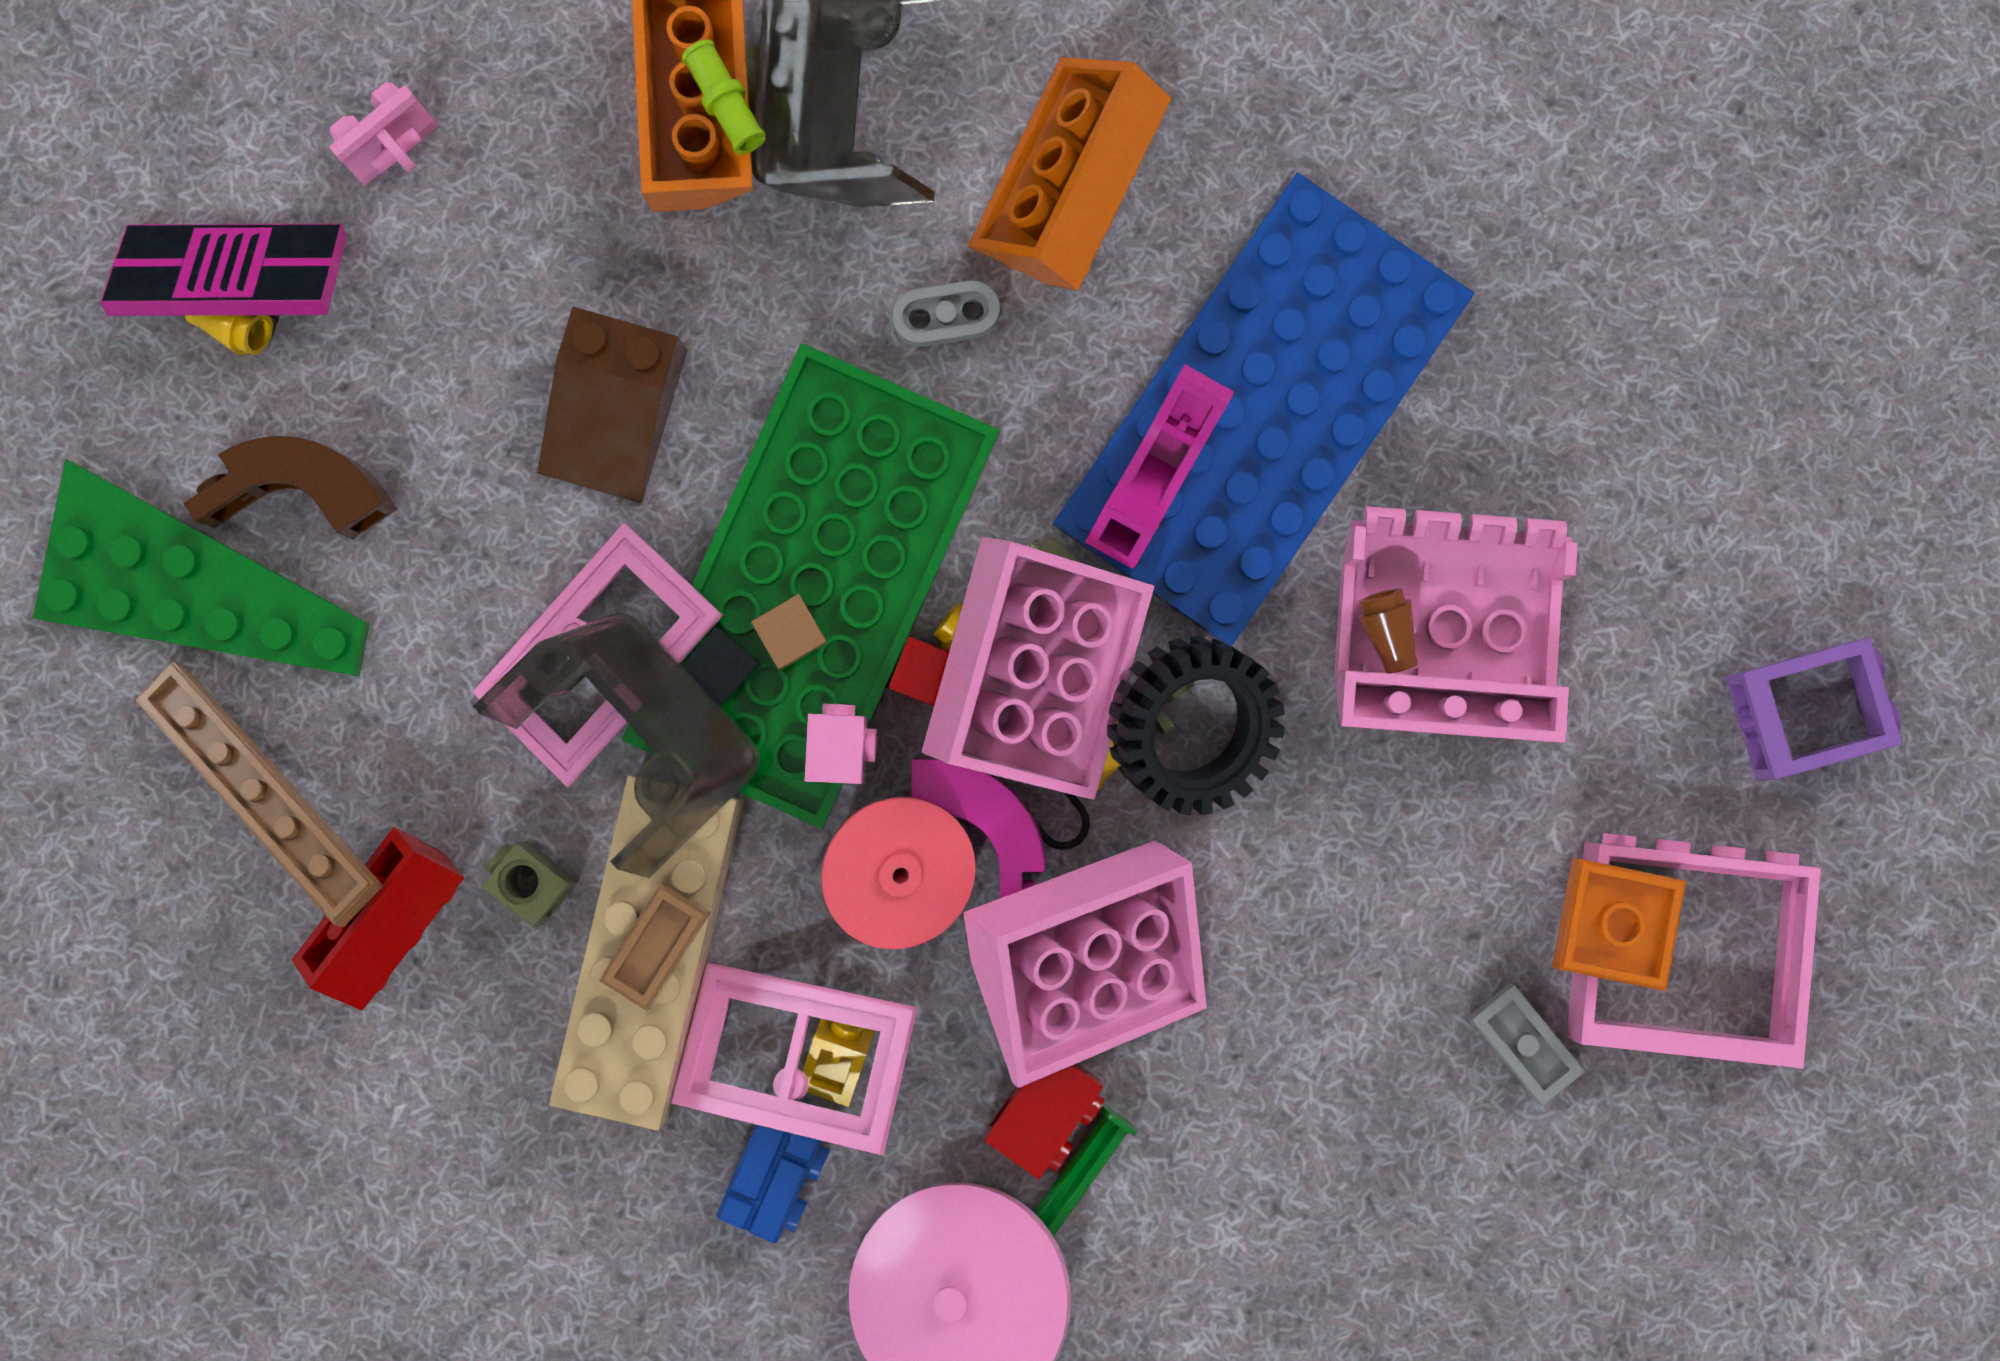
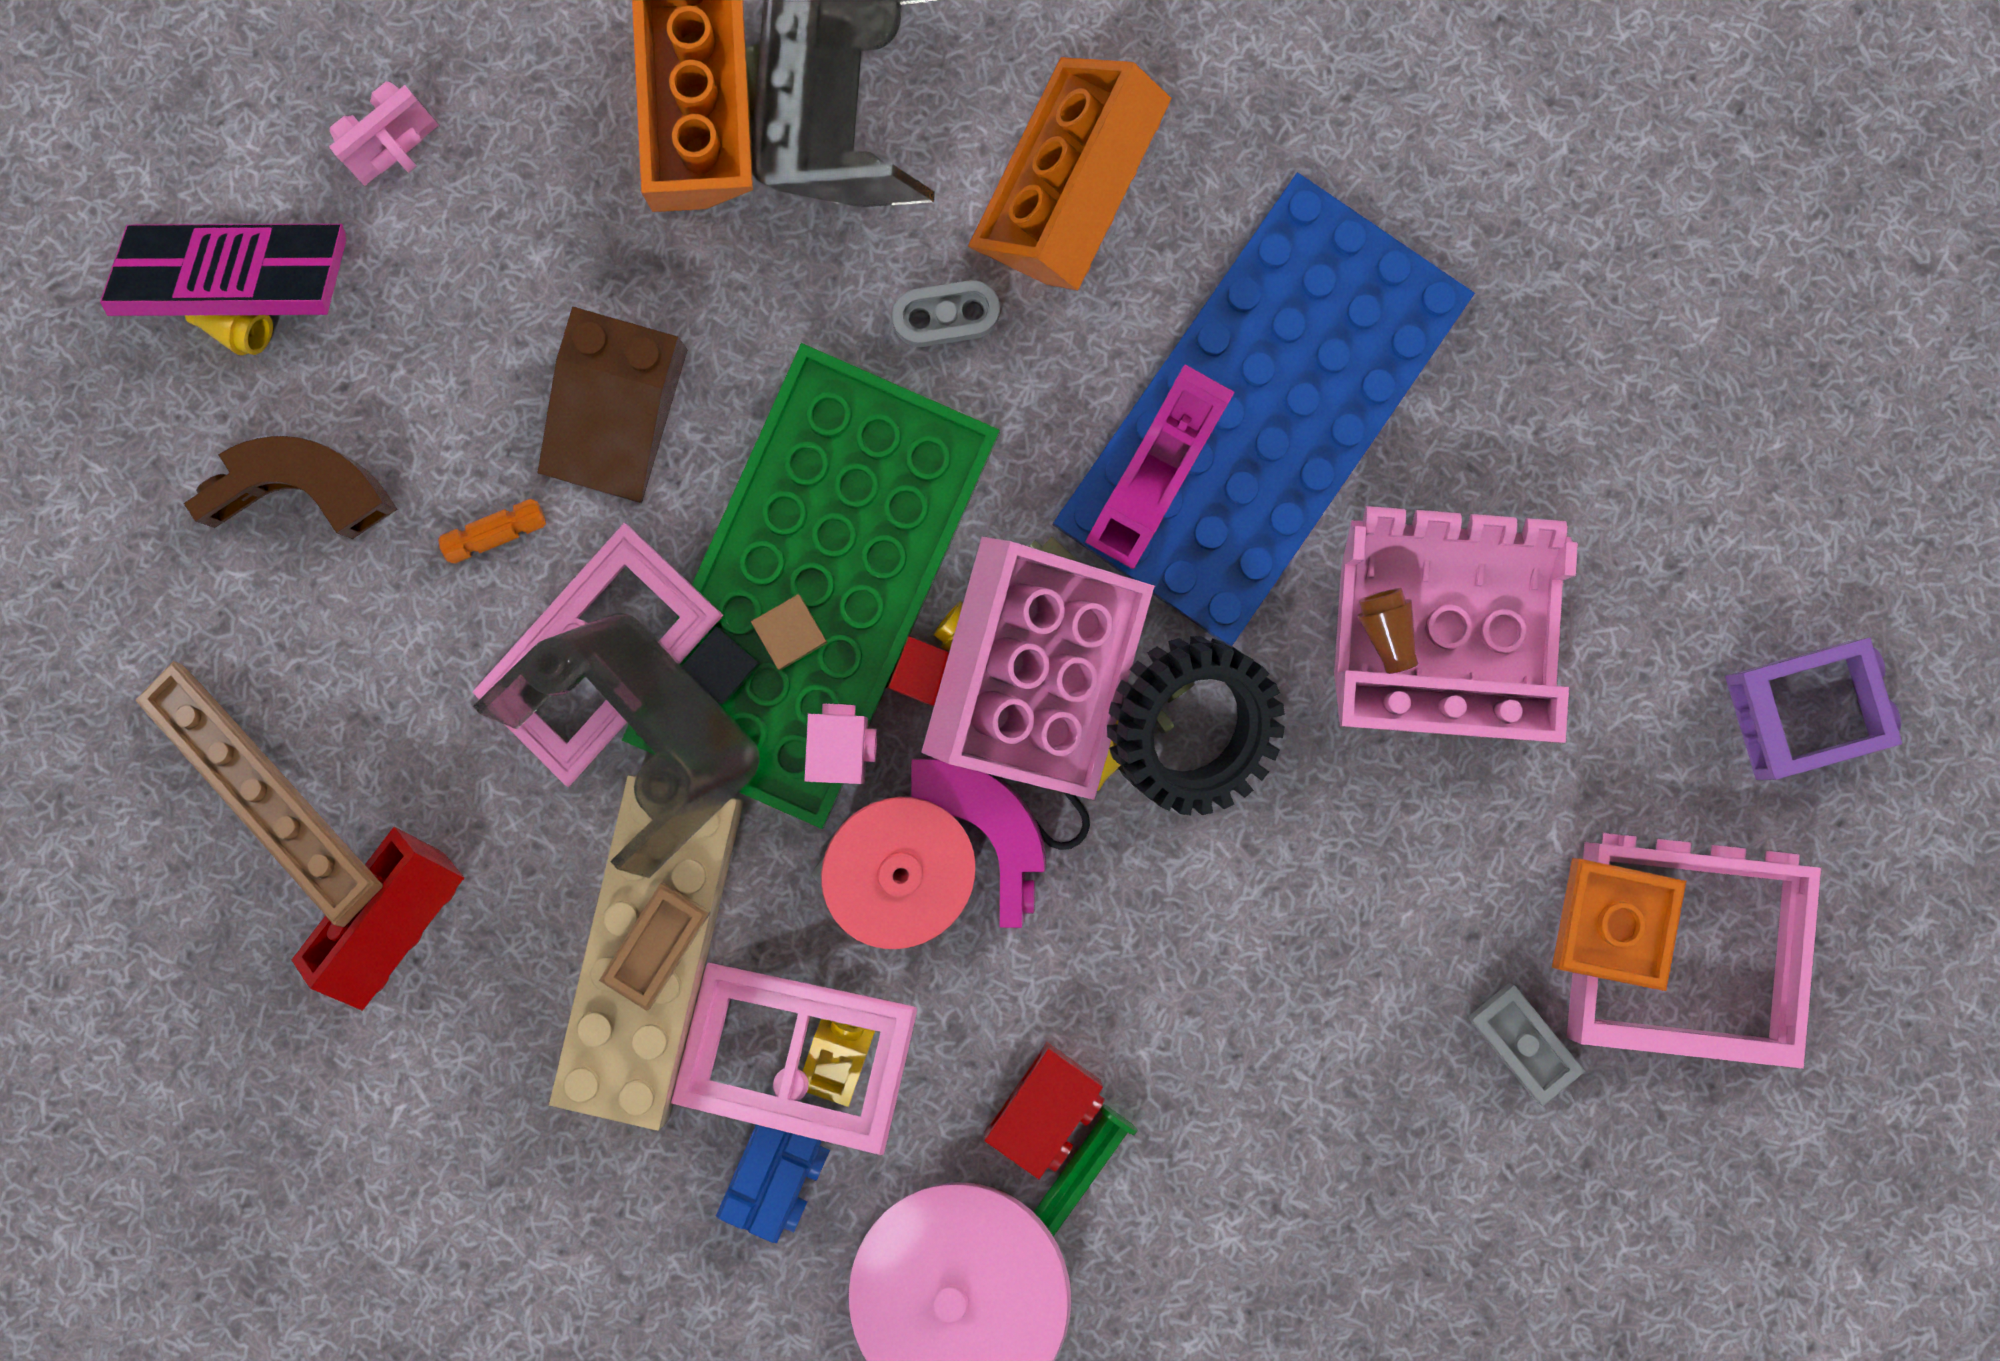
(156, 578): green wing -> none
(492, 531): none -> orange axle
(552, 887): olive brick -> none
(723, 97): lime pin -> none
(1089, 959): bright pink slope -> none

